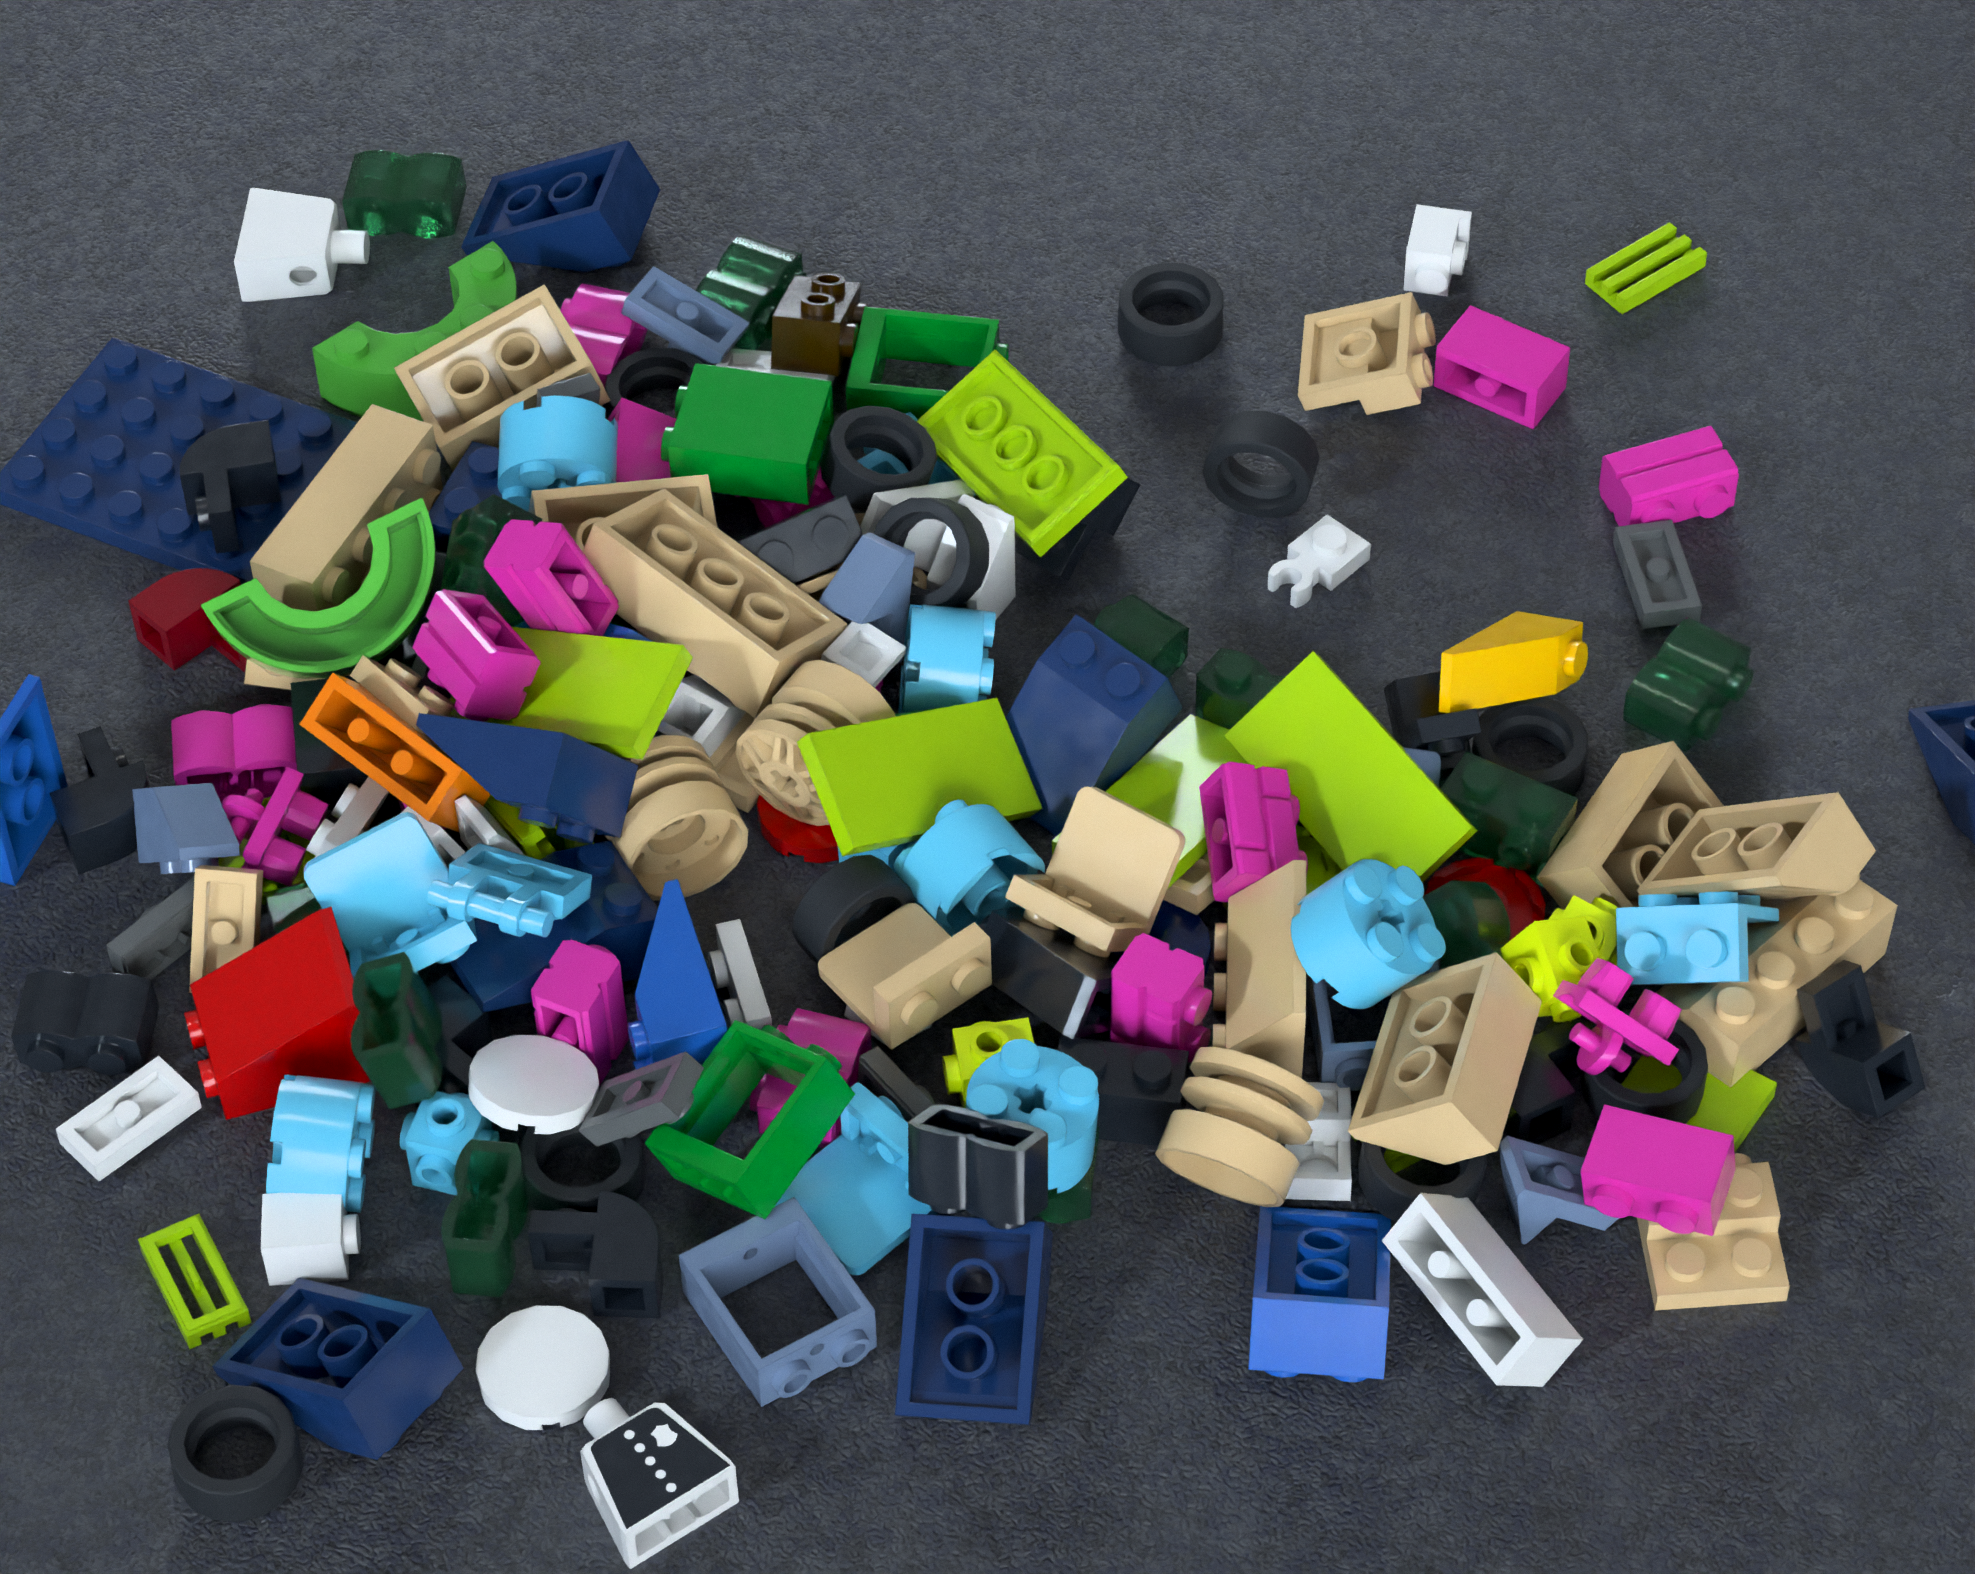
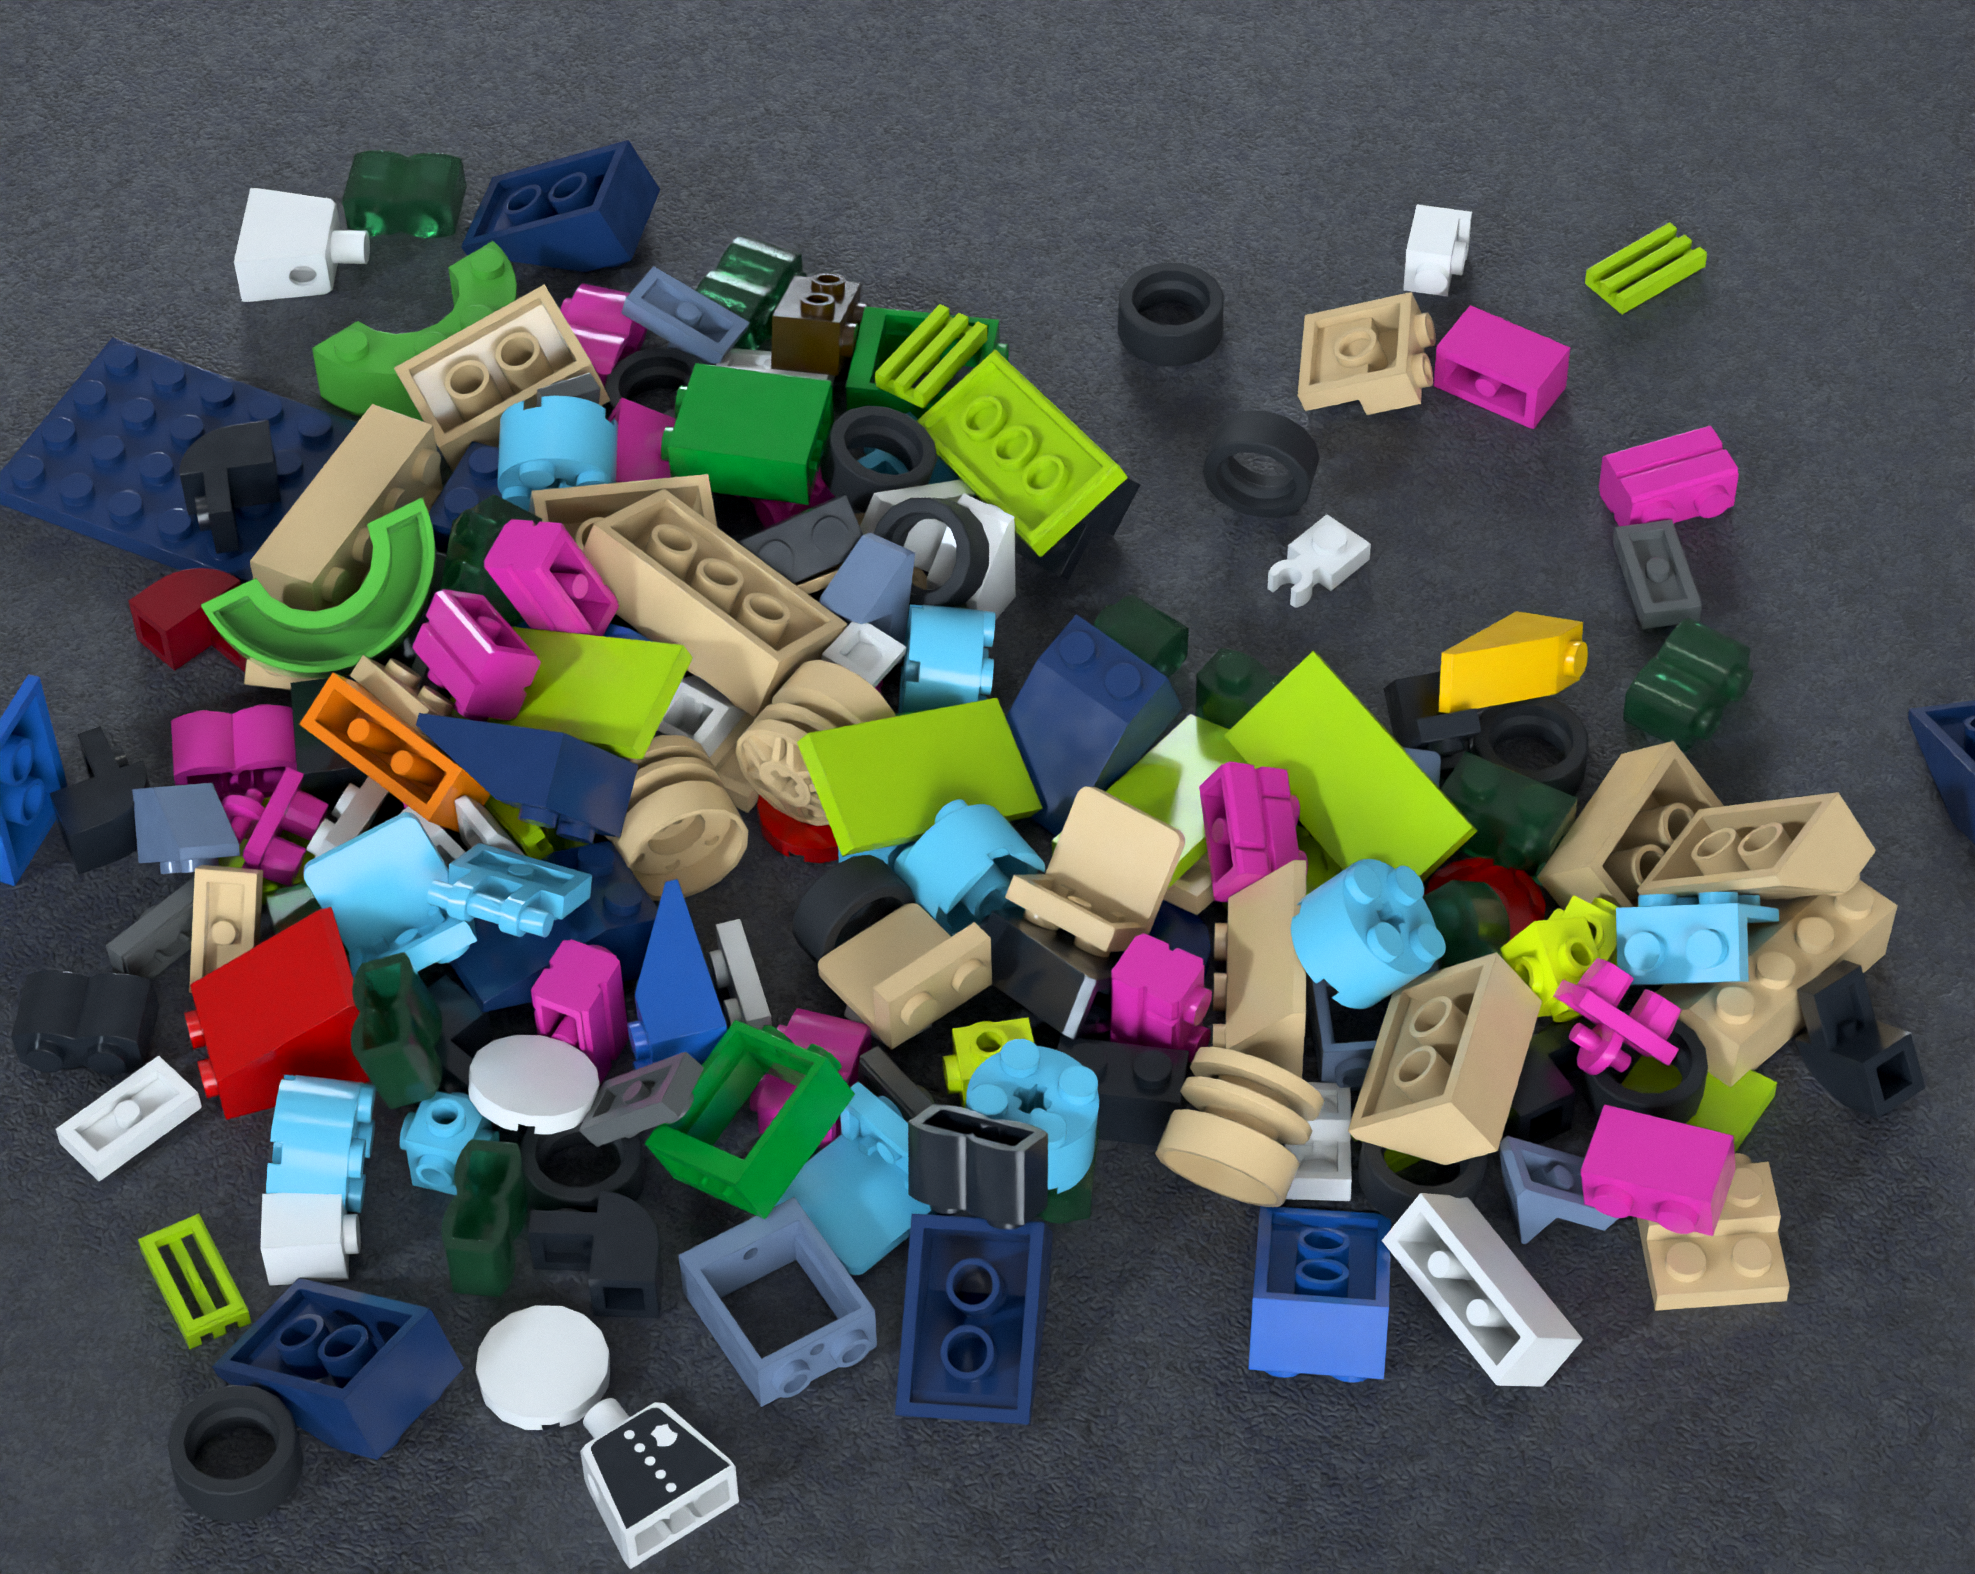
(923, 351): none -> lime tile

